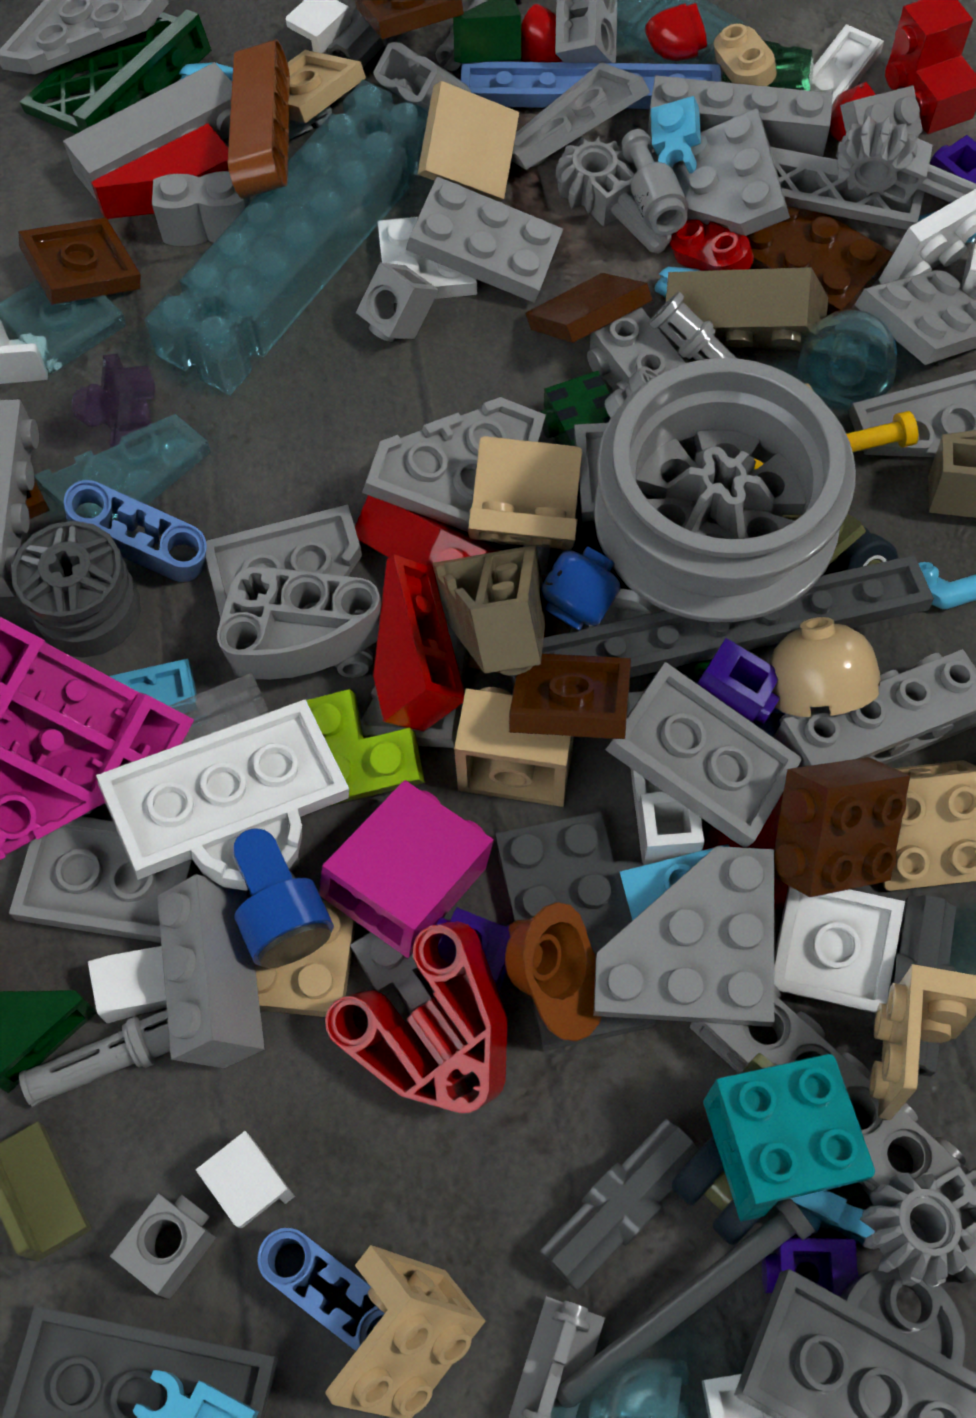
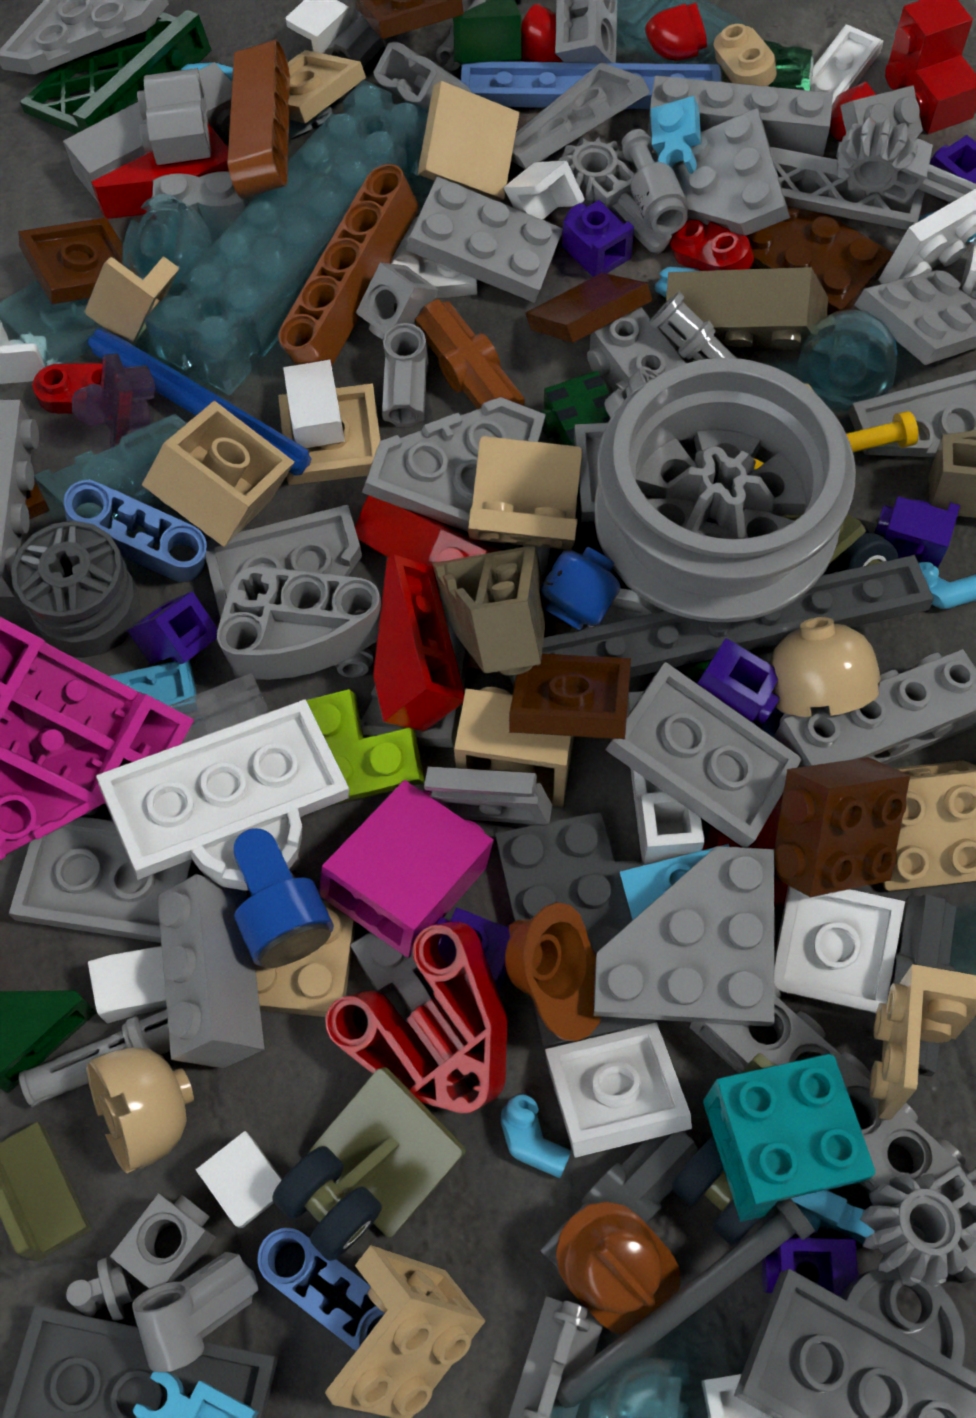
(58, 383): none -> red plate
(109, 1290): none -> light grey plate
(124, 300): none -> tan panel
(140, 1104): none -> tan cylinder
(166, 230): none -> clear light blue cylinder
(174, 630): none -> dark purple brick
(175, 117): none -> light grey brick
(180, 1314): none -> light grey piece
(192, 395): none -> blue axle
(217, 473): none -> tan brick
(313, 404): none -> white slope
(360, 432): none -> tan tile
(365, 237): none -> dark orange beam
(369, 1166): none -> olive plate
(404, 375): none -> light grey piece
(465, 358): none -> dark orange piece
(490, 795): none -> light grey plate
(526, 1140): none -> medium azure arm
(544, 188): none -> white panel
(597, 238): none -> dark purple brick
(615, 1265): none -> dark orange piece
(617, 1089): none -> white tile
(918, 529): none -> dark purple brick

